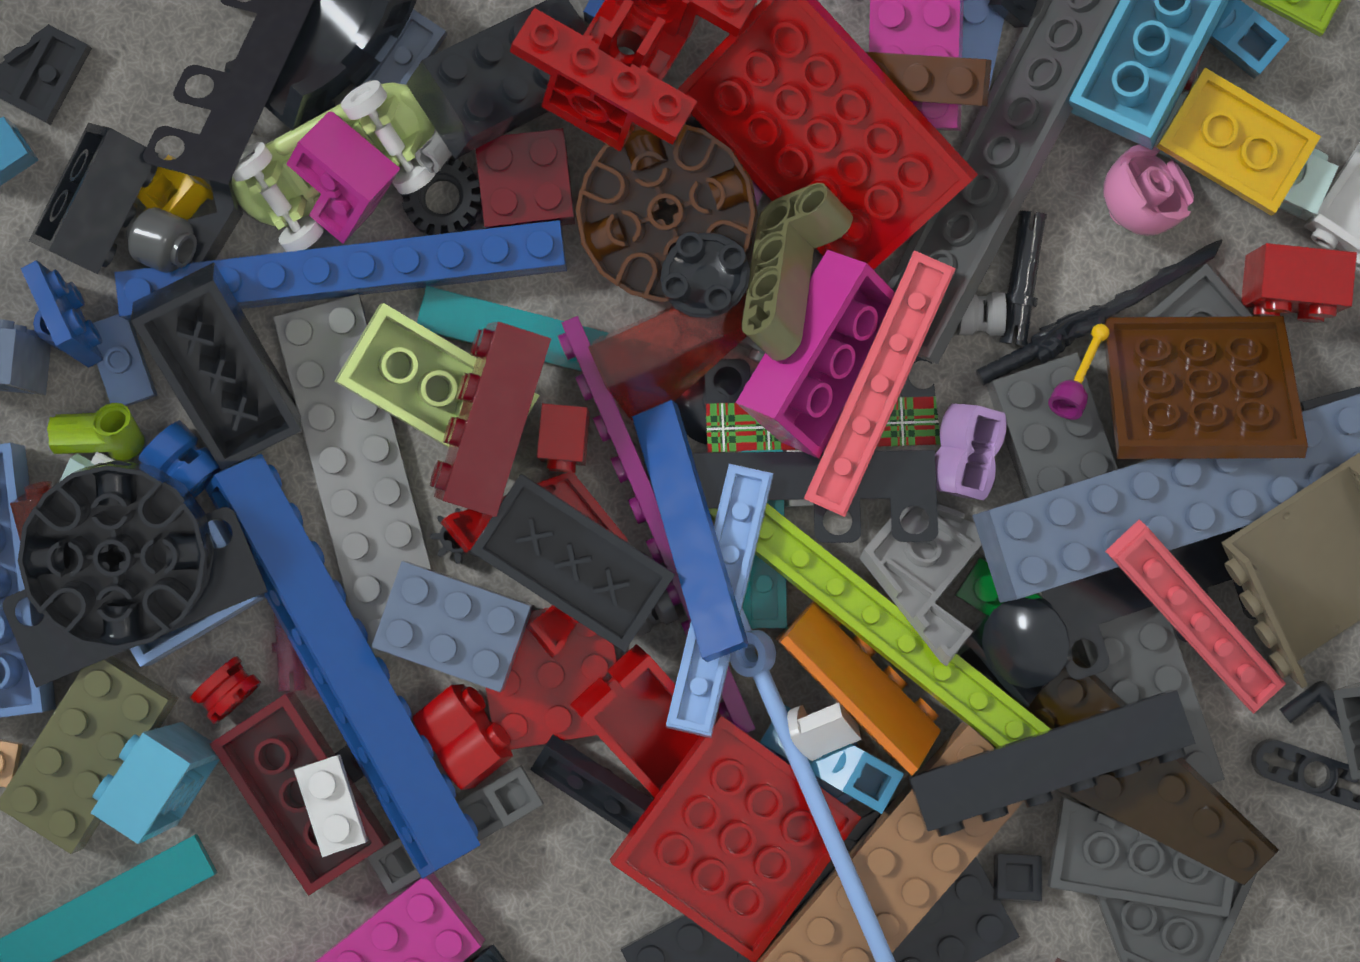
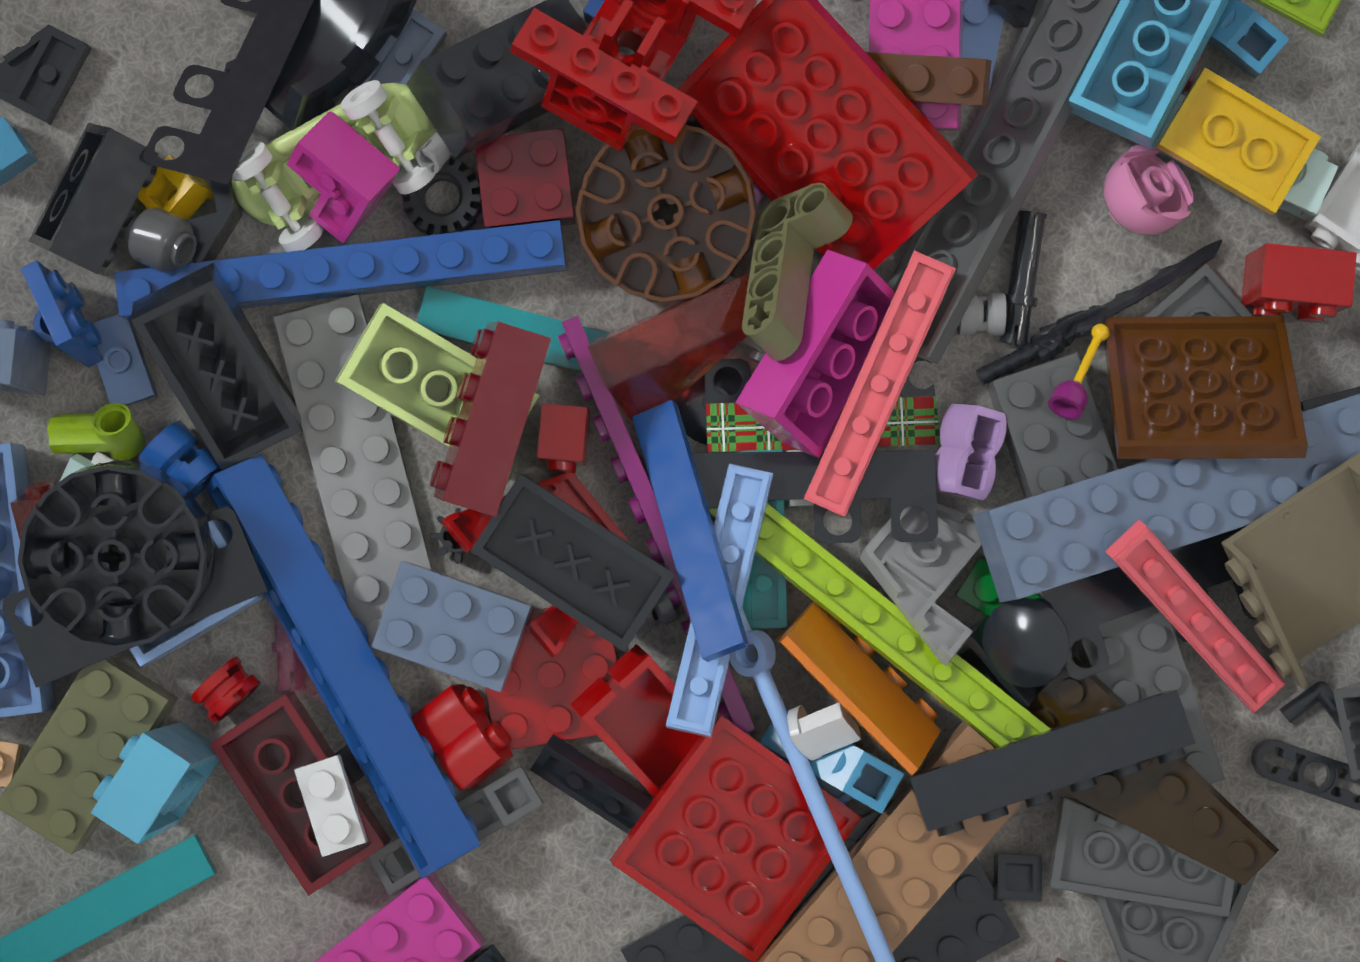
(705, 274): black dish -> none

